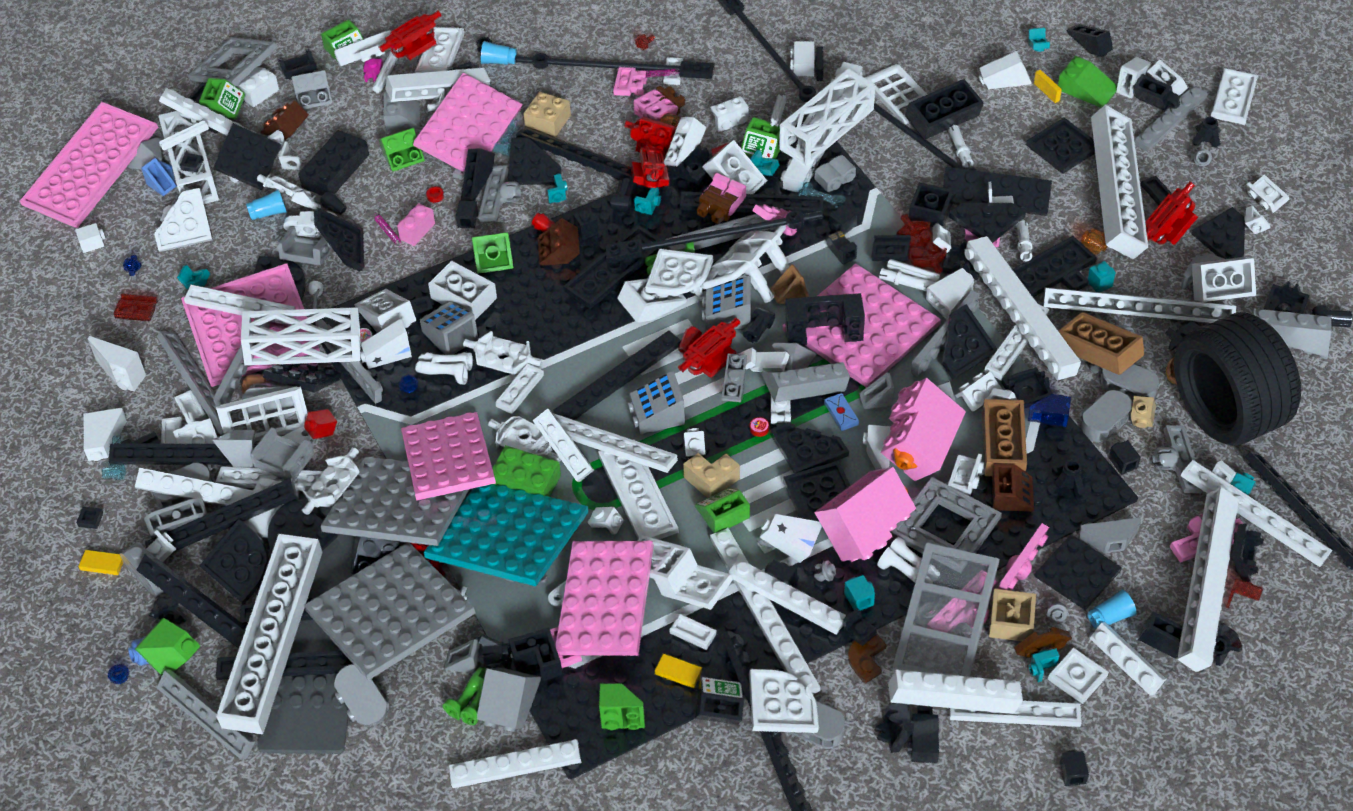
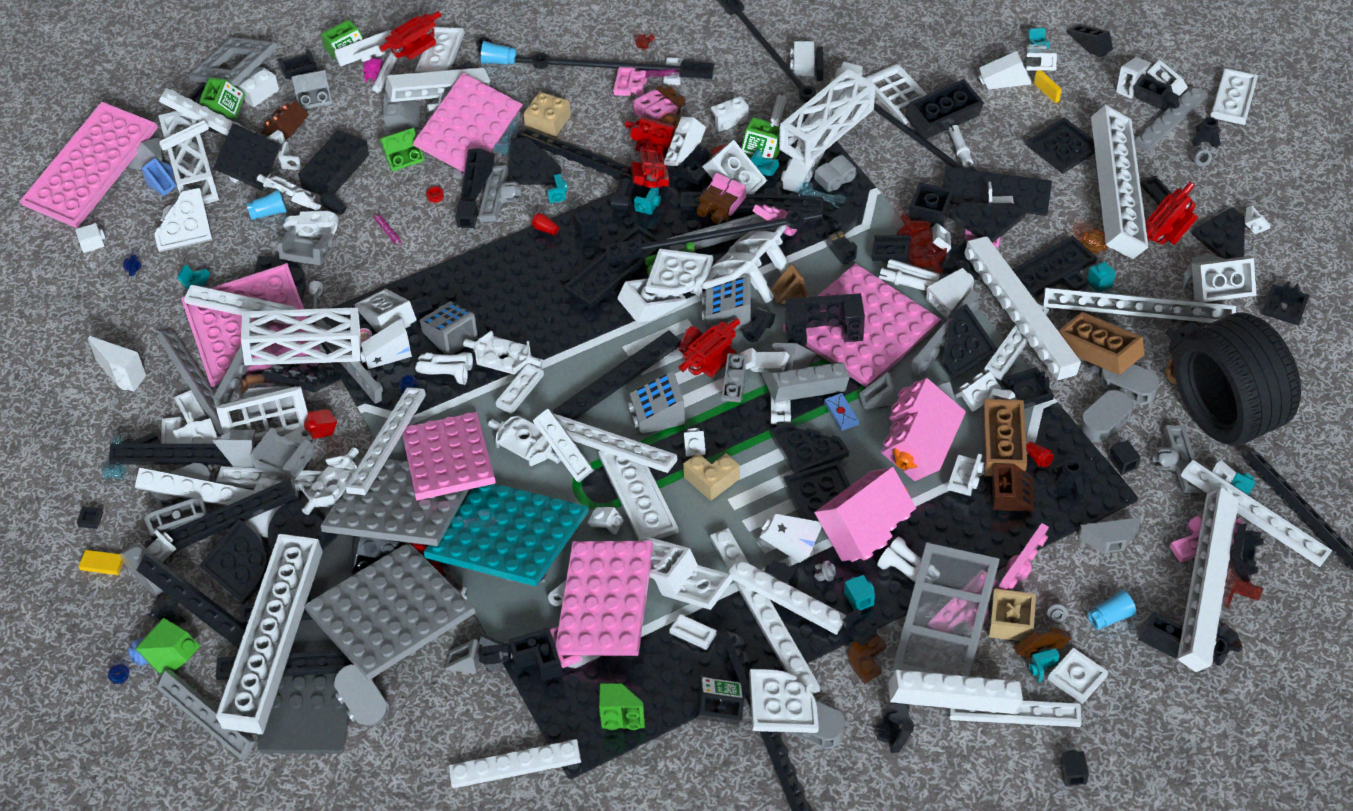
(99, 430): white slope -> none
(135, 307): clear red plate -> none
(191, 162): black plate -> none
(343, 238): black plate -> none
(385, 441): none -> white plate
(416, 224): bright pink brick -> none
(459, 708): bright green piece -> none
(463, 288): white brick -> none
(492, 252): bright green slope -> none
(506, 698): light grey slope -> none
(526, 472): bright green brick -> none
(558, 243): copper slope -> none
(678, 670): yellow tile -> none
(724, 509): bright green slope -> none
(759, 426): tile -> none
(874, 441): white slope -> none
(925, 737): black brick -> none
(936, 492): light grey plate -> none
(1024, 244): white pin -> none
(1040, 58): none -> white piece
(1040, 454): none -> red cone
(1051, 410): clear blue slope -> none
(1078, 572): black plate -> none
(1086, 82): bright green slope -> none
(1127, 658): white plate -> none
(1143, 411): tan brick -> none
(1268, 194): white bracket -> none
(1300, 331): light grey wedge -> none
(1338, 317): black piece -> none

